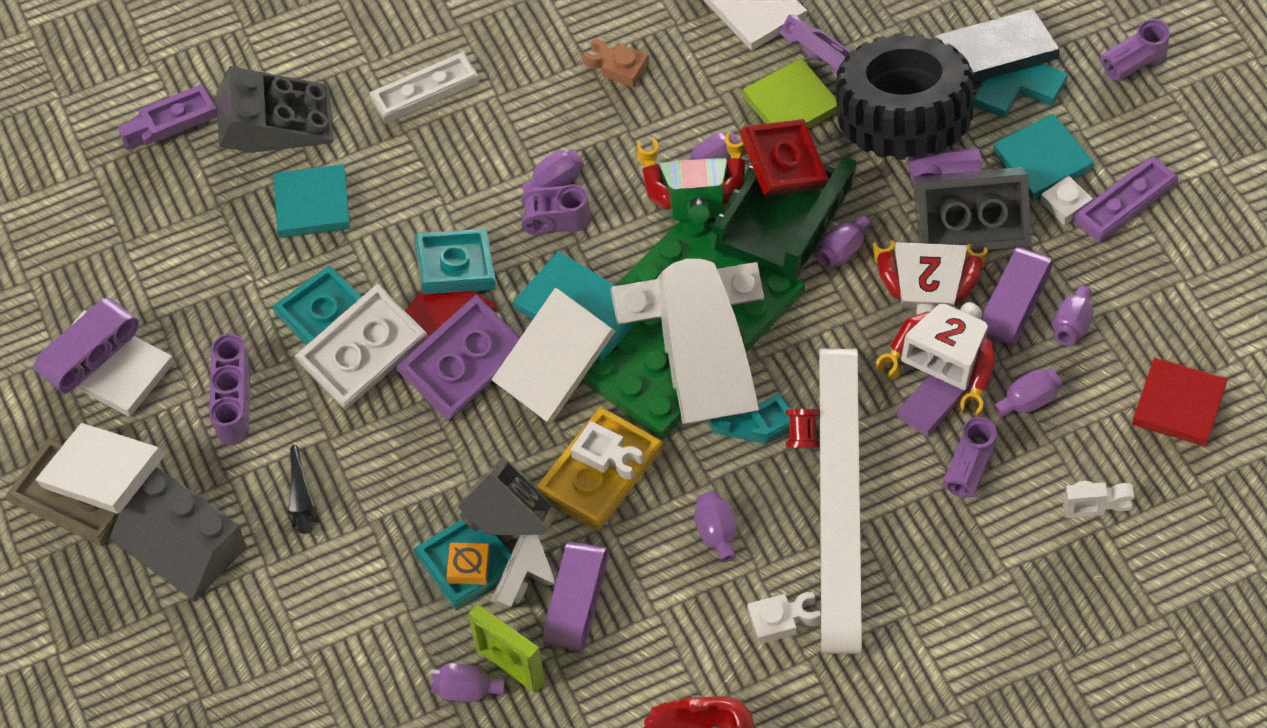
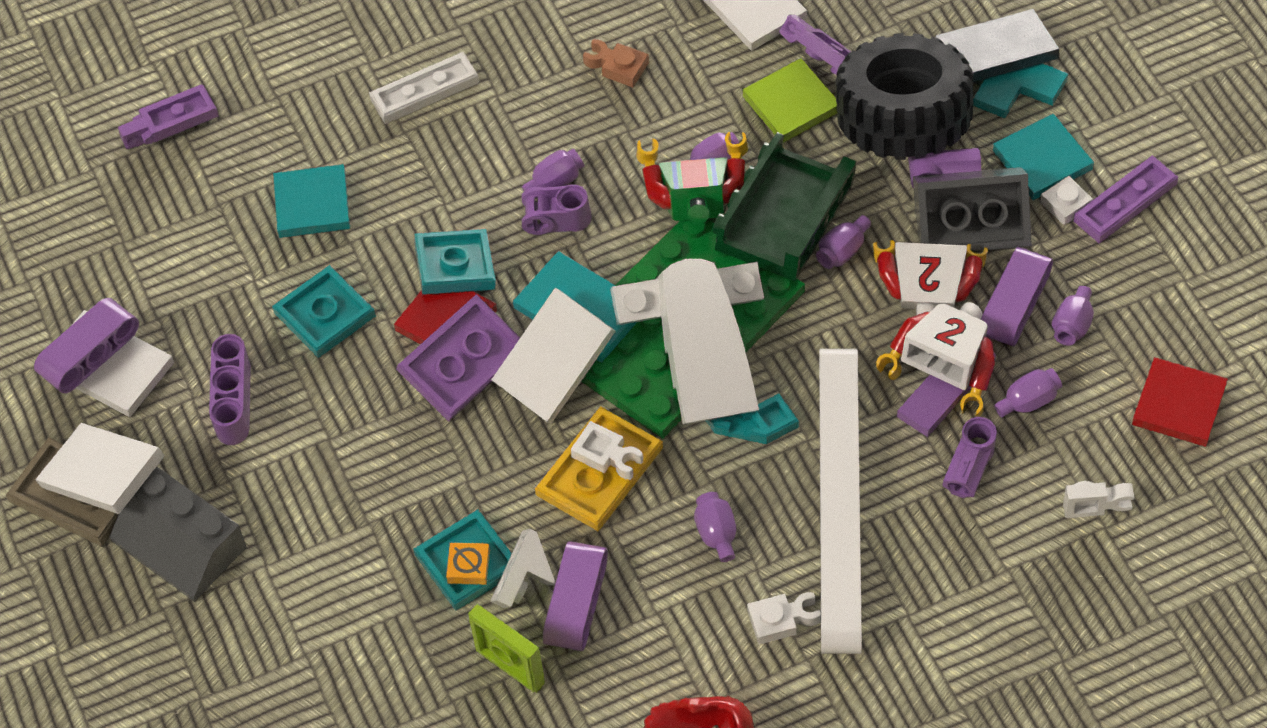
(271, 112): dark grey slope -> none
(300, 501): black piece -> none
(361, 346): white tile -> none
(464, 683): medium lavender plant -> none
(506, 503): dark grey slope -> none
(784, 157): red tile -> none
(802, 428): red bush -> none
(1137, 50): medium lavender piece -> none

